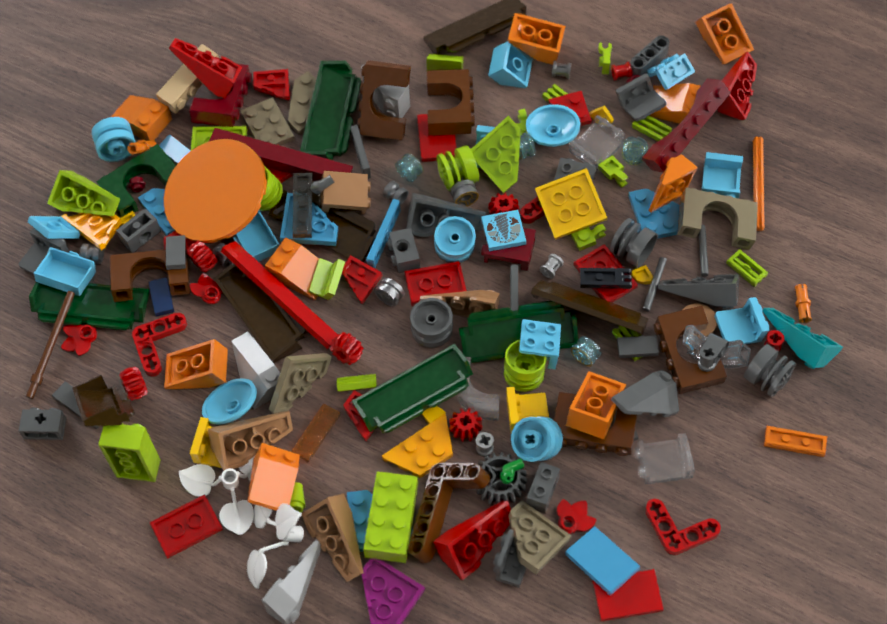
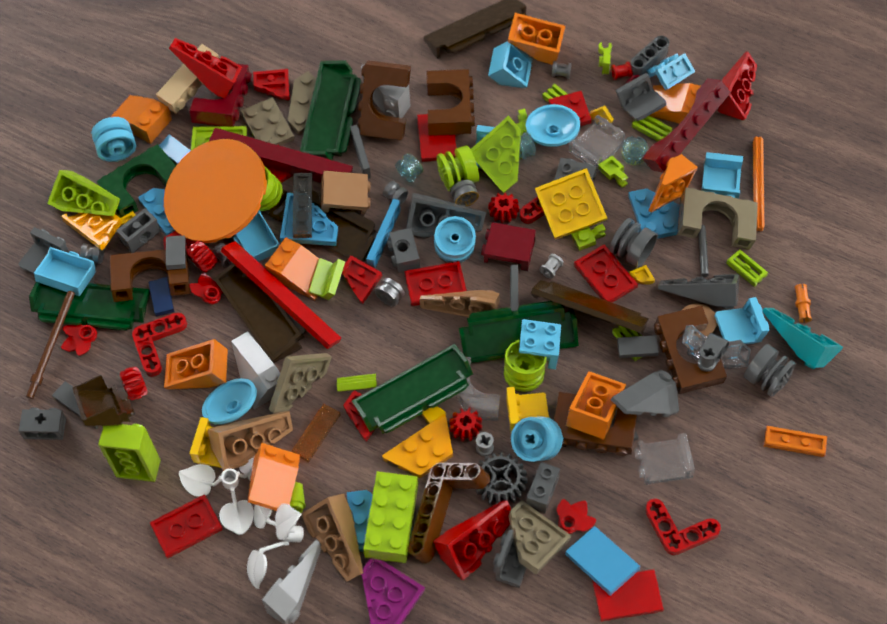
(54, 227): medium azure tile -> none
(136, 184): dark red plate -> none
(140, 146): orange pin -> none
(318, 186): dark grey arm -> none
(346, 348): red gear -> none
(431, 322): dark grey wheel -> none
(444, 62): lime panel -> none
(503, 230): medium azure tile -> none
(509, 469): green arm -> none
(586, 351): clear light blue wheel -> none
(606, 278): black hinge -> none
(654, 284): dark grey bar -> none
(724, 34): orange slope -> none
(779, 339): red bush -> none

